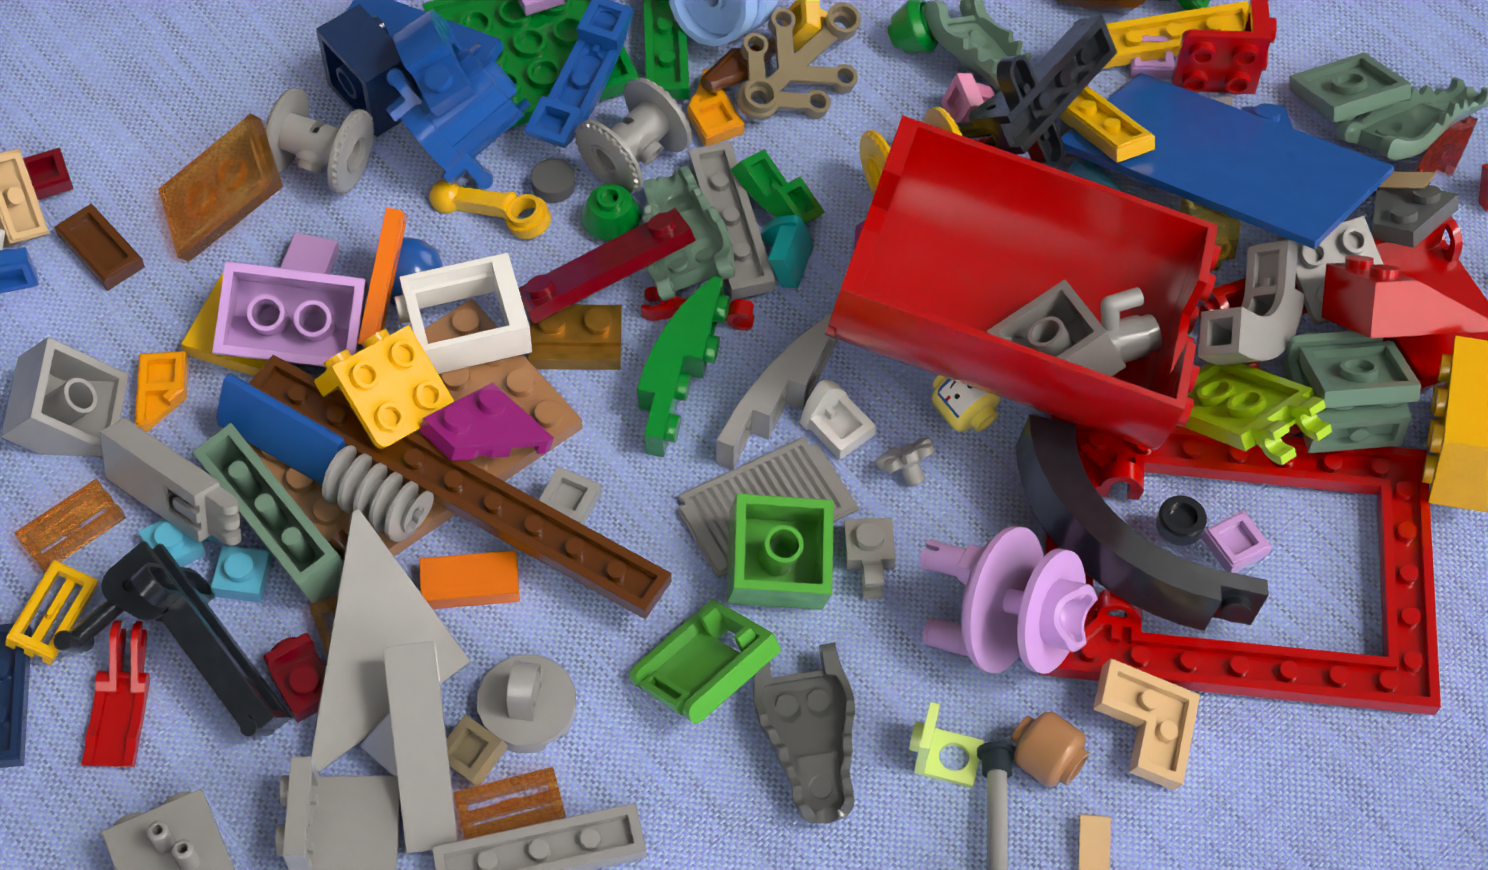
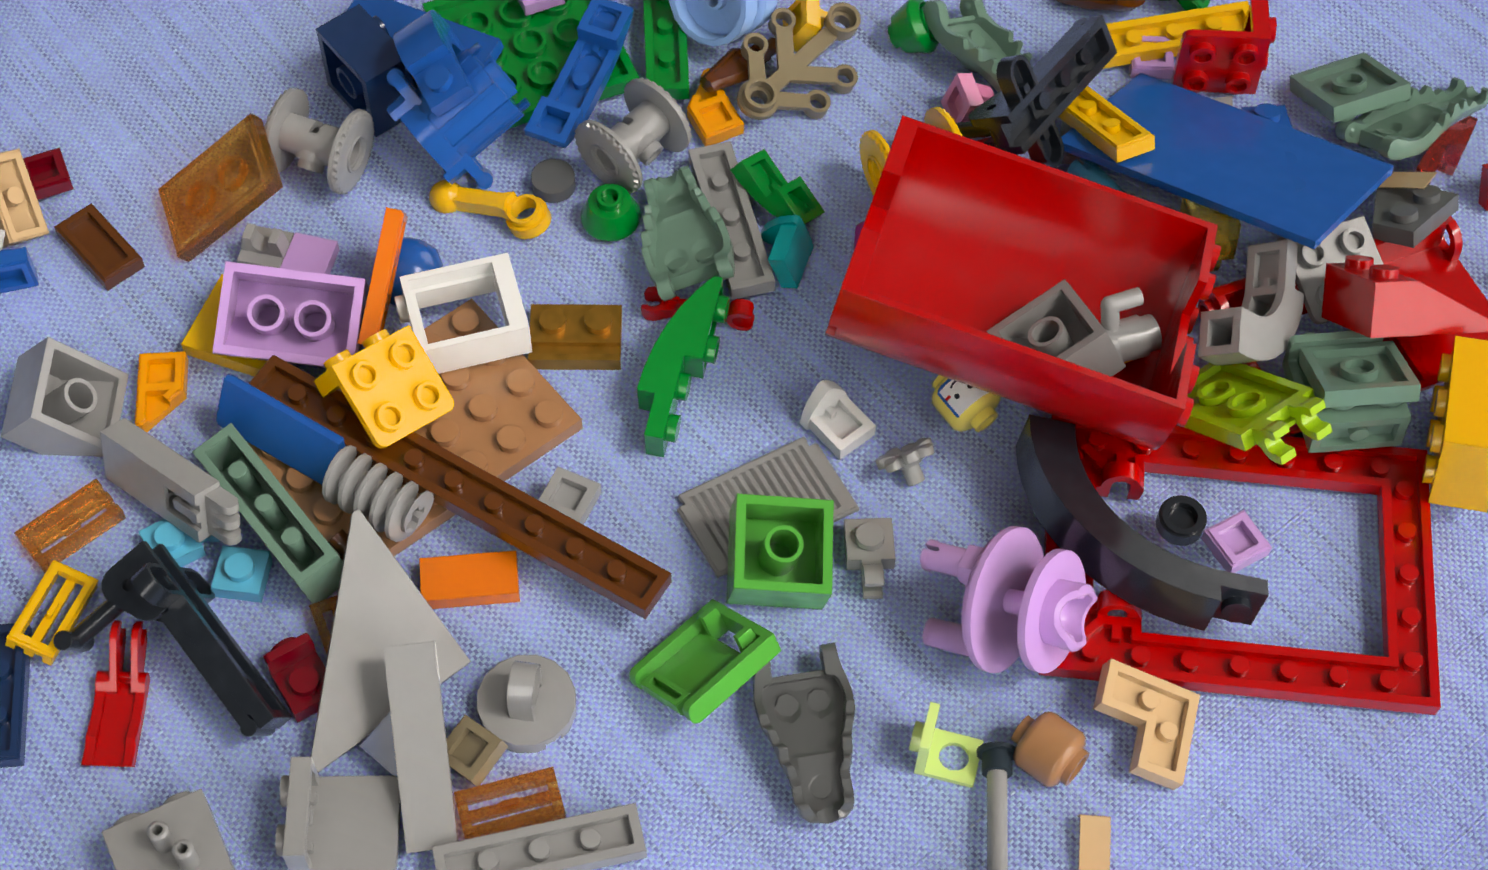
(264, 246): none -> light grey tile
(484, 426): magenta wing -> none
(605, 265): dark red plate -> none
(785, 381): light grey slope -> none

